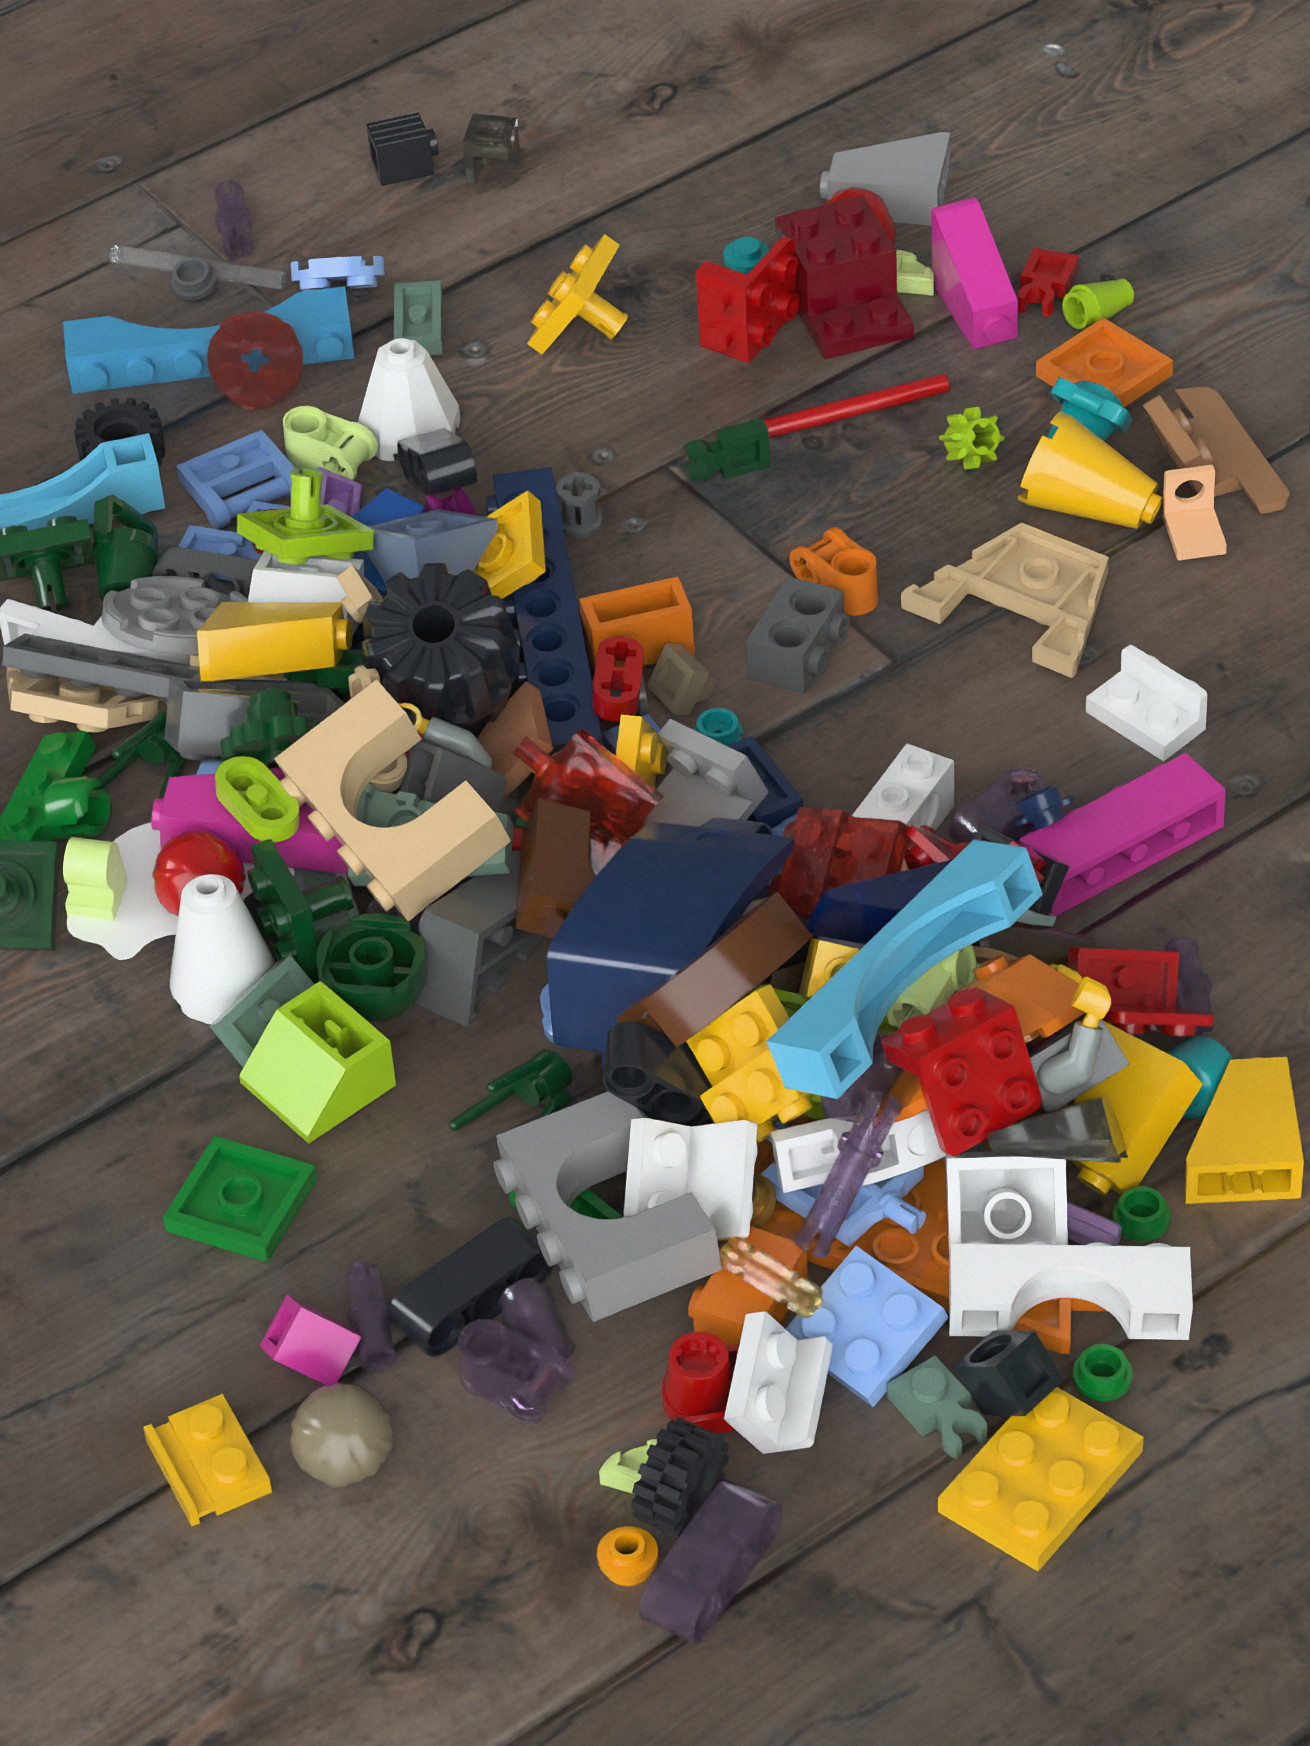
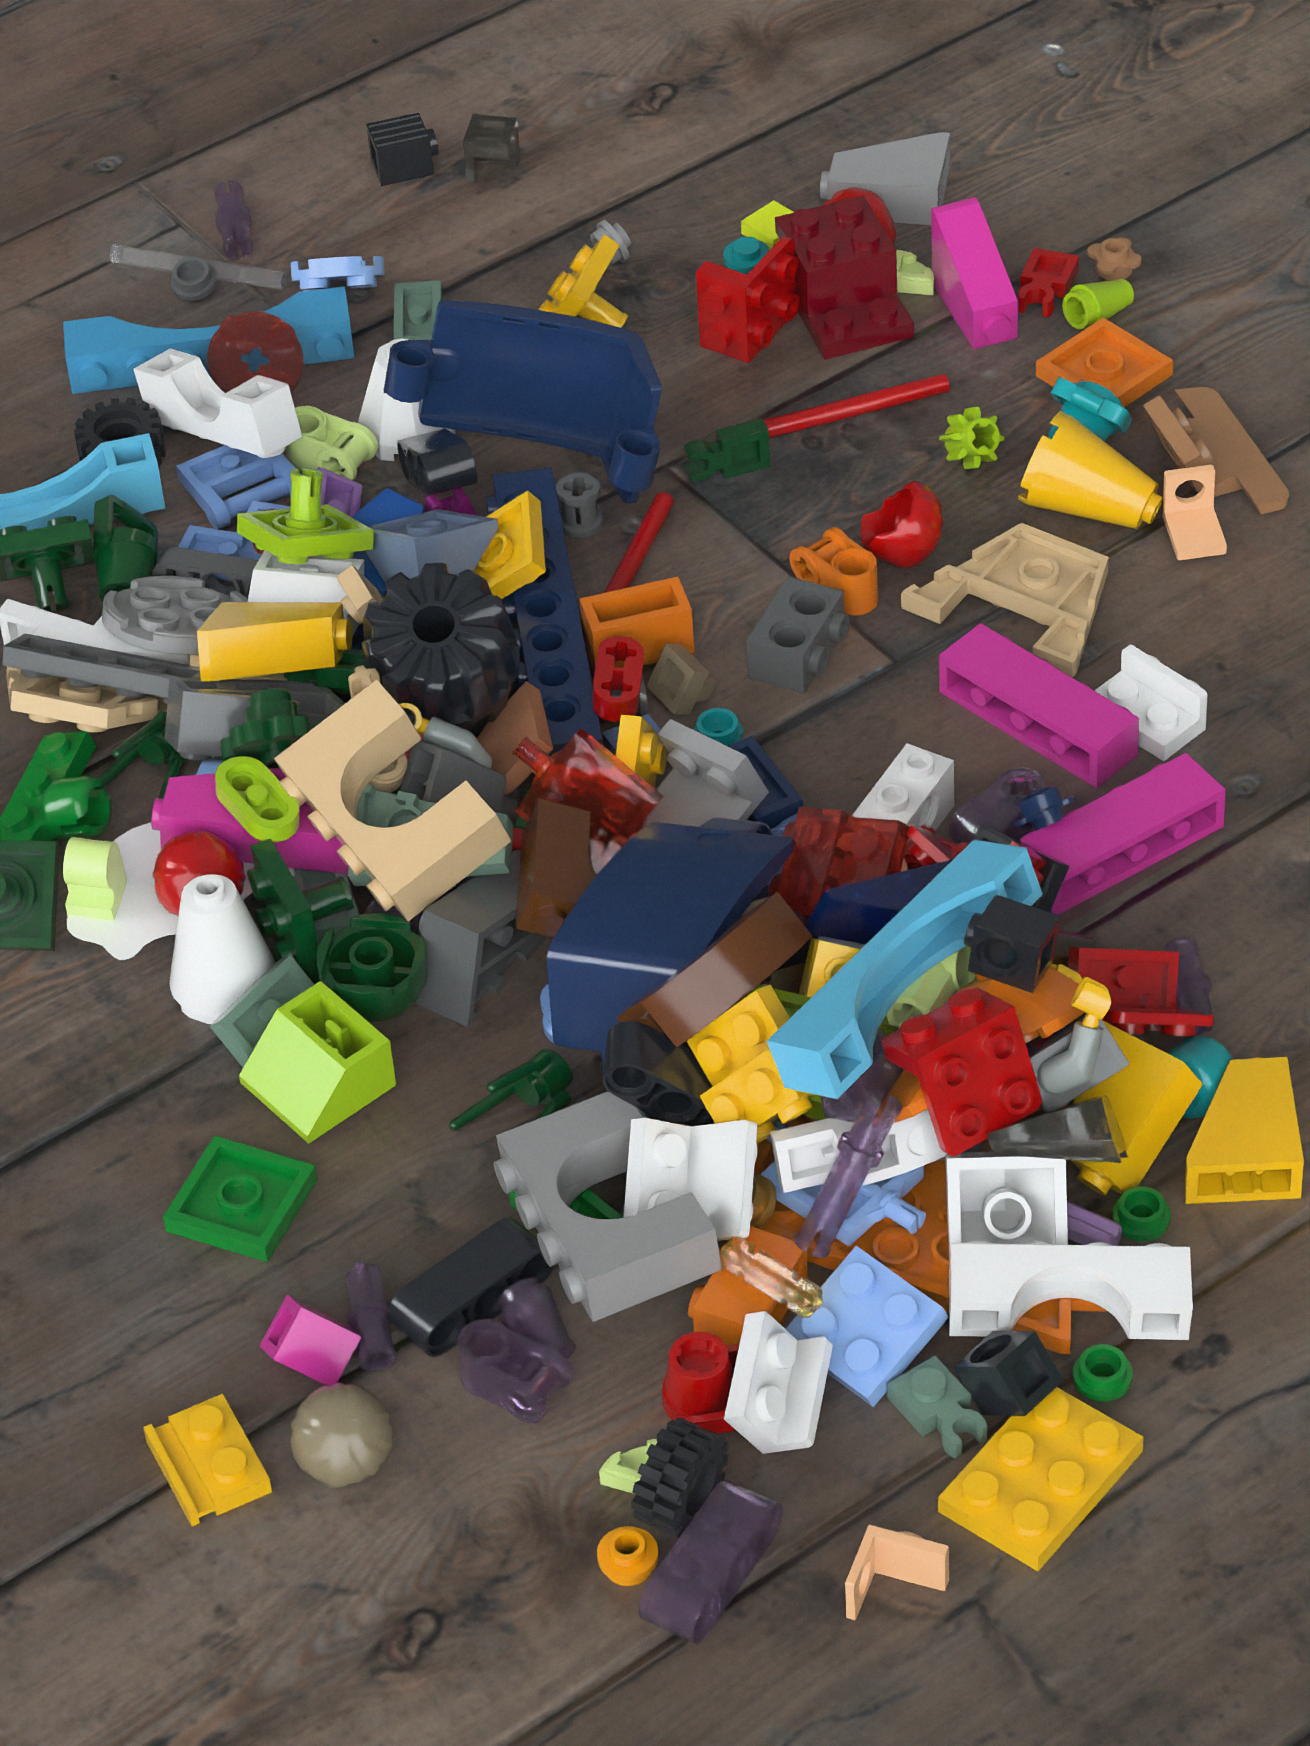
(250, 417): none -> white arch
(537, 382): none -> dark blue panel
(617, 234): none -> light grey plate
(641, 542): none -> red bar
(762, 223): none -> neon yellow tile
(895, 1555): none -> light nougat bracket
(904, 527): none -> red hair
(1012, 943): none -> black brick
(1039, 705): none -> dark pink brick
(1114, 258): none -> medium nougat plate

